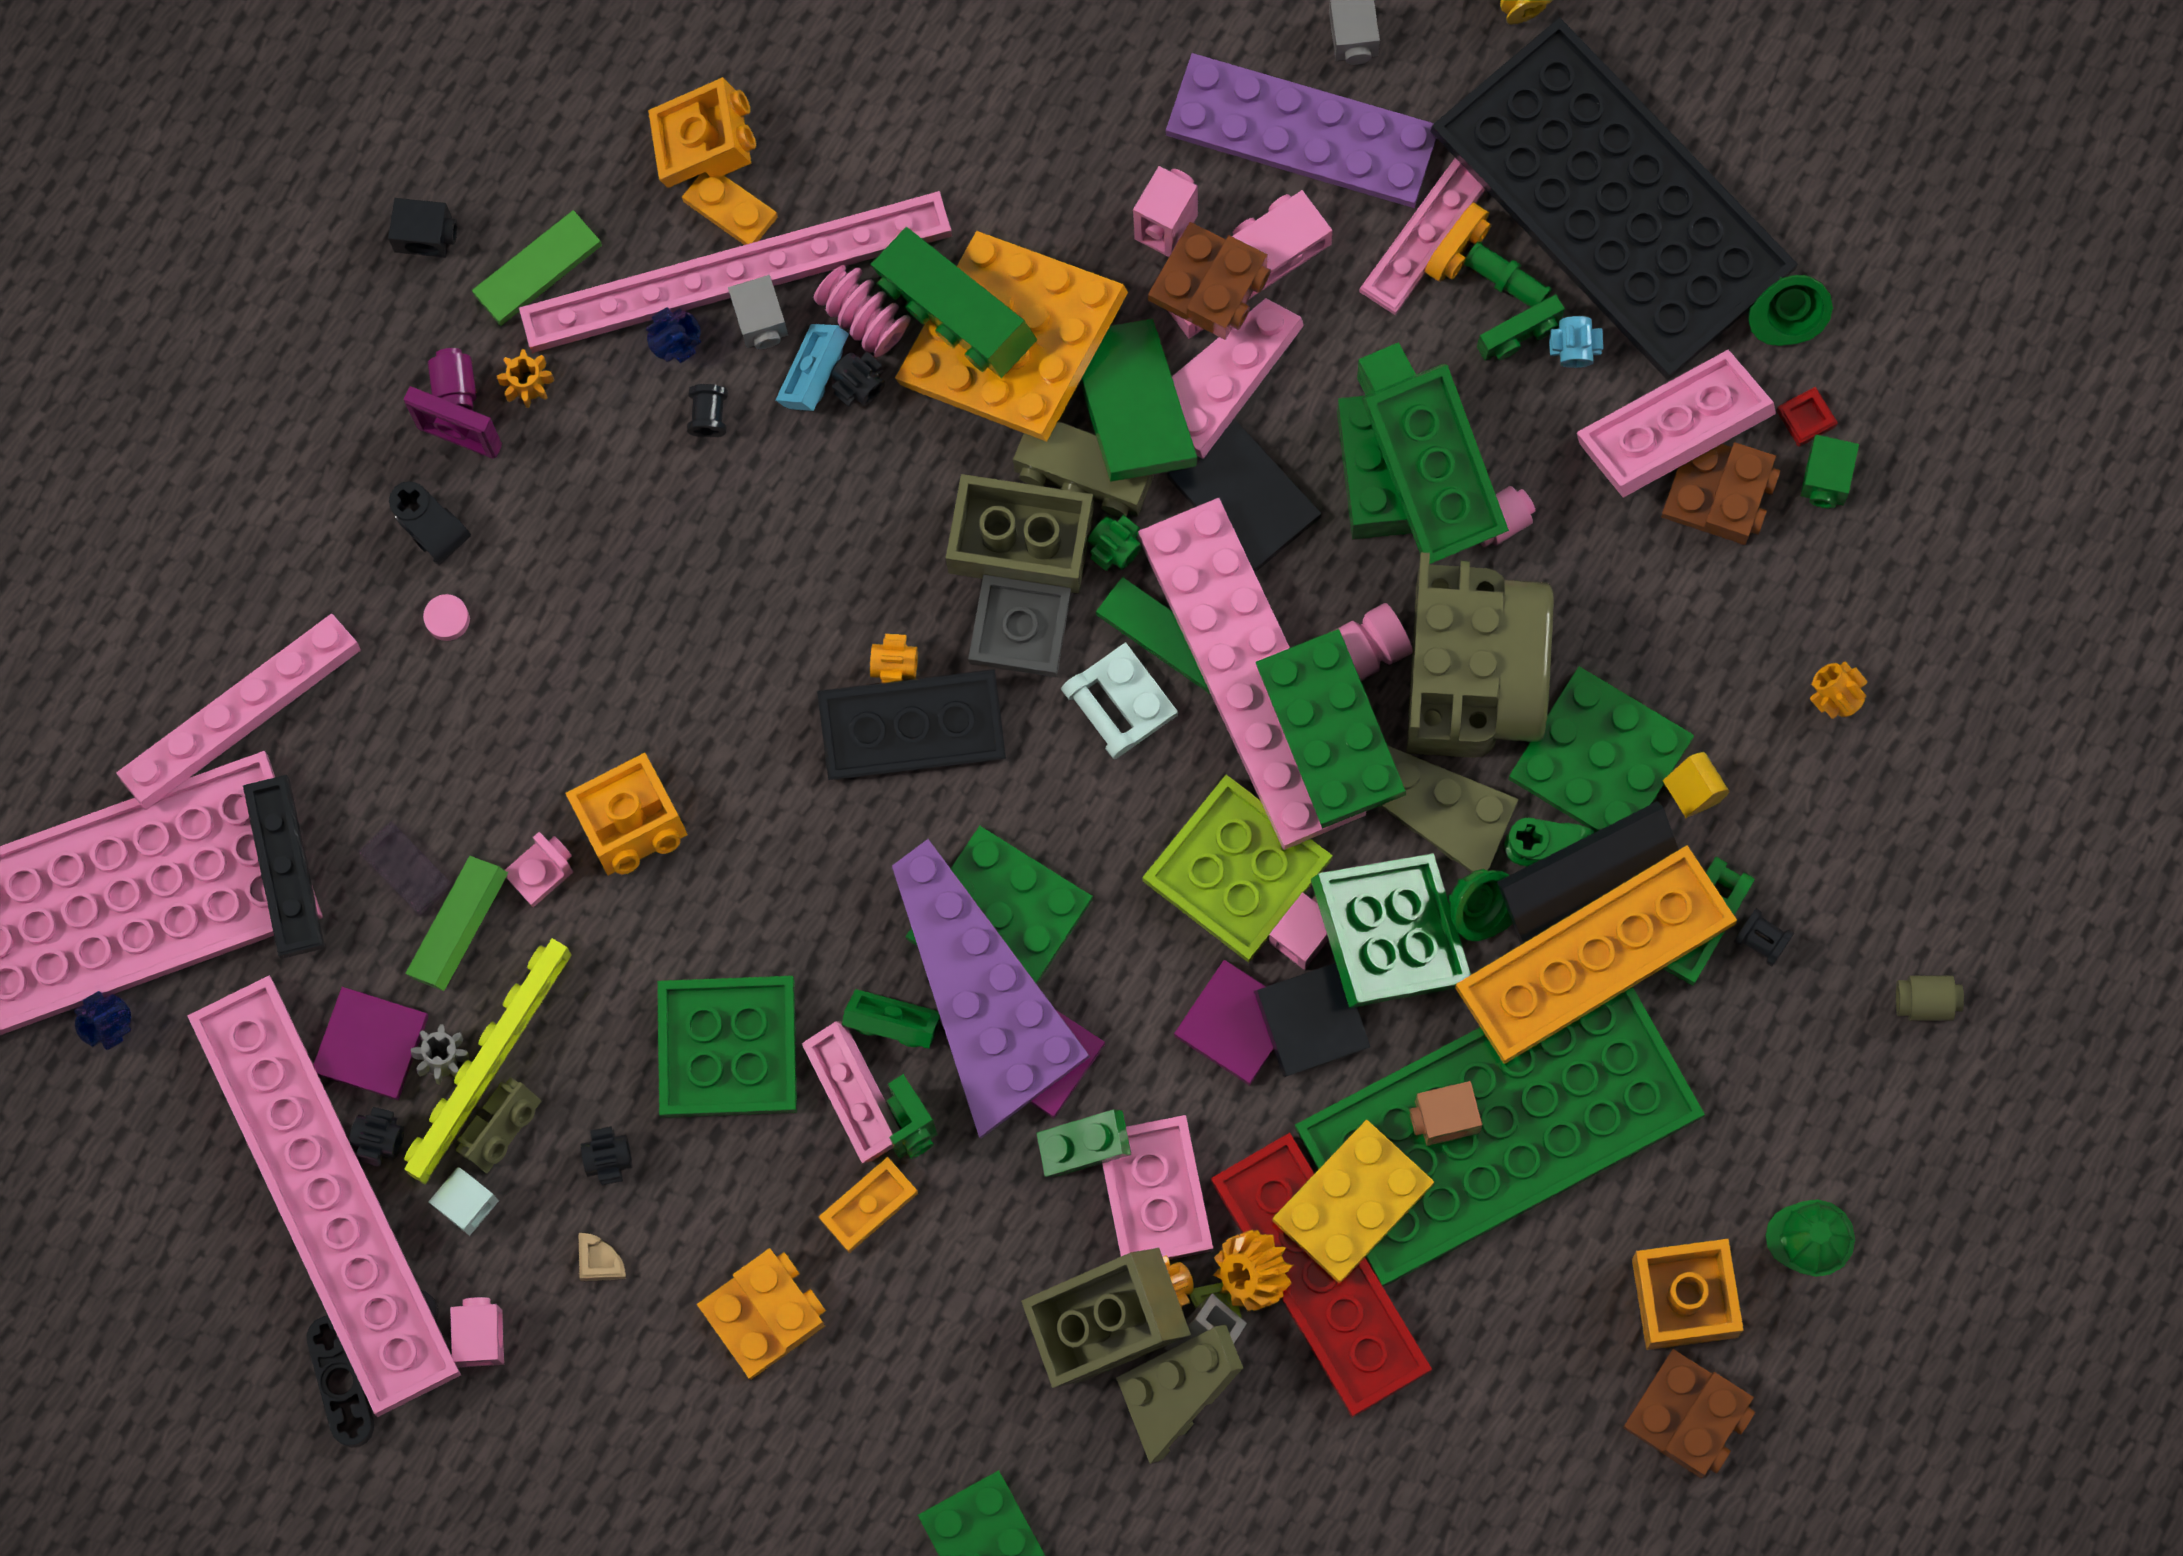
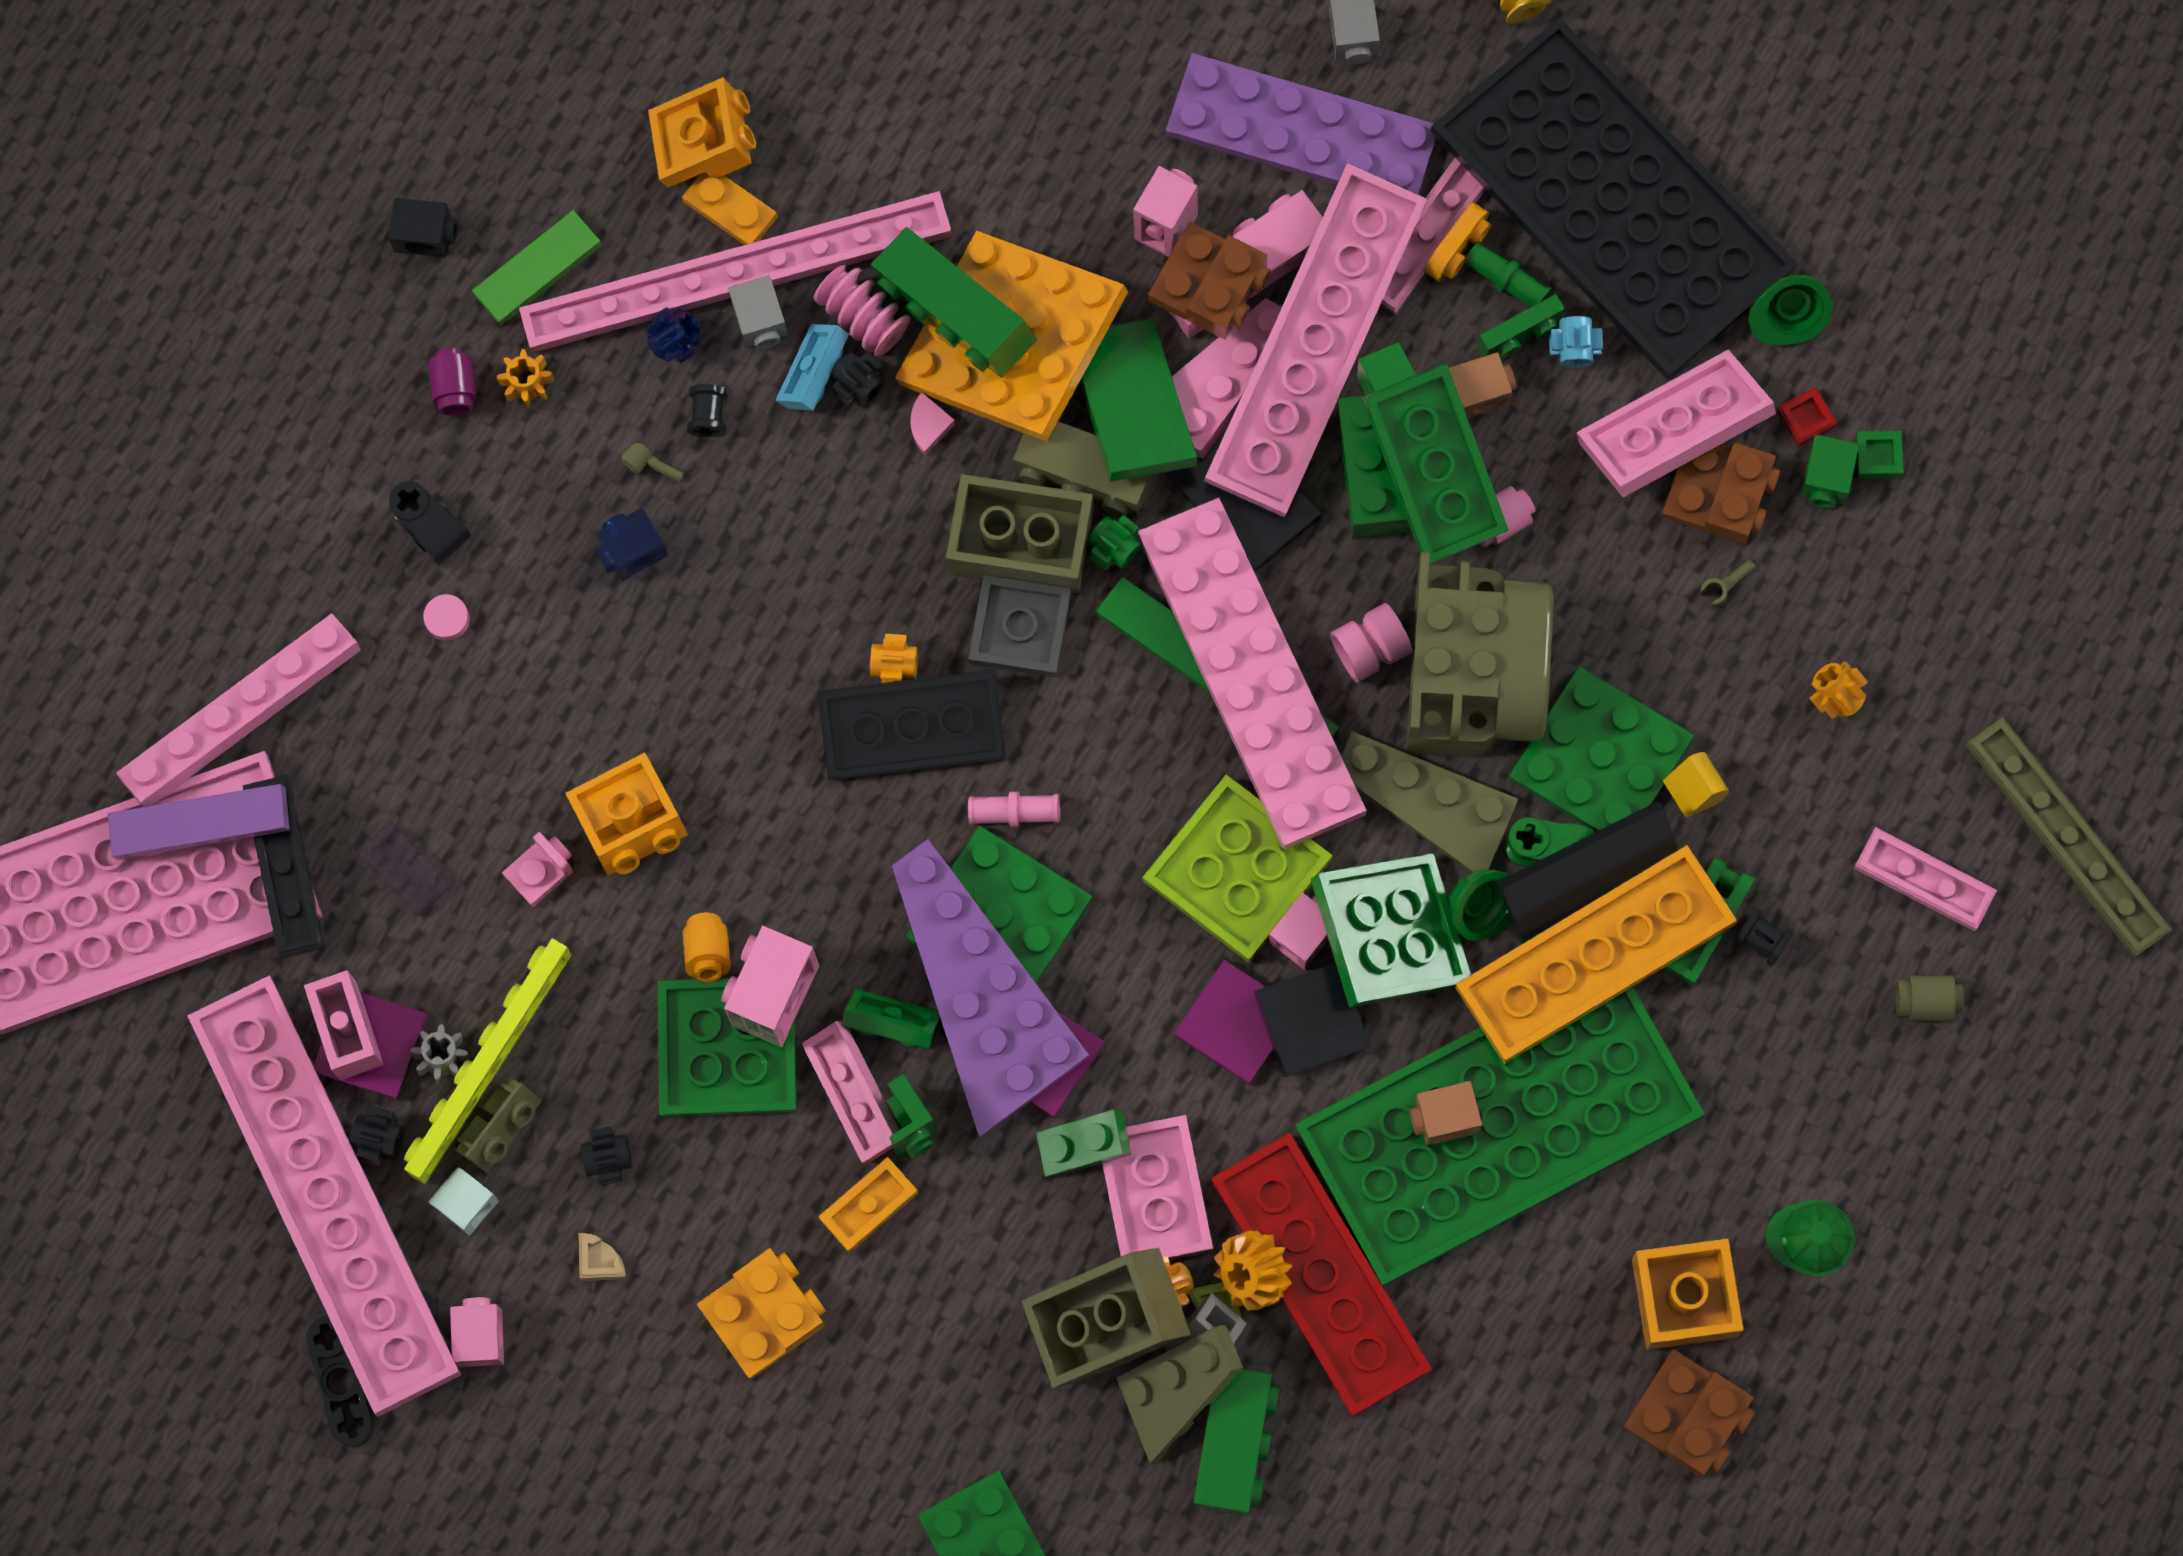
(102, 1020): clear blue gear -> none
(198, 821): none -> medium lavender tile
(343, 1025): none -> bright pink brick
(453, 422): magenta tile -> none
(456, 923): bright green tile -> none
(629, 544): none -> clear blue brick
(639, 456): none -> olive hand
(706, 947): none -> light orange brick
(770, 985): none -> bright pink brick
(928, 423): none -> bright pink tile
(1014, 809): none -> bright pink pin
(1130, 690): light aqua plate -> none
(1235, 1444): none -> green brick
(1315, 340): none -> bright pink plate
(1330, 728): green plate -> none
(1353, 1201): yellow plate -> none
(1483, 384): none -> nougat brick
(1727, 582): none -> olive hand
(1879, 455): none -> green plate
(1925, 879): none -> bright pink tile
(2068, 837): none -> olive tile

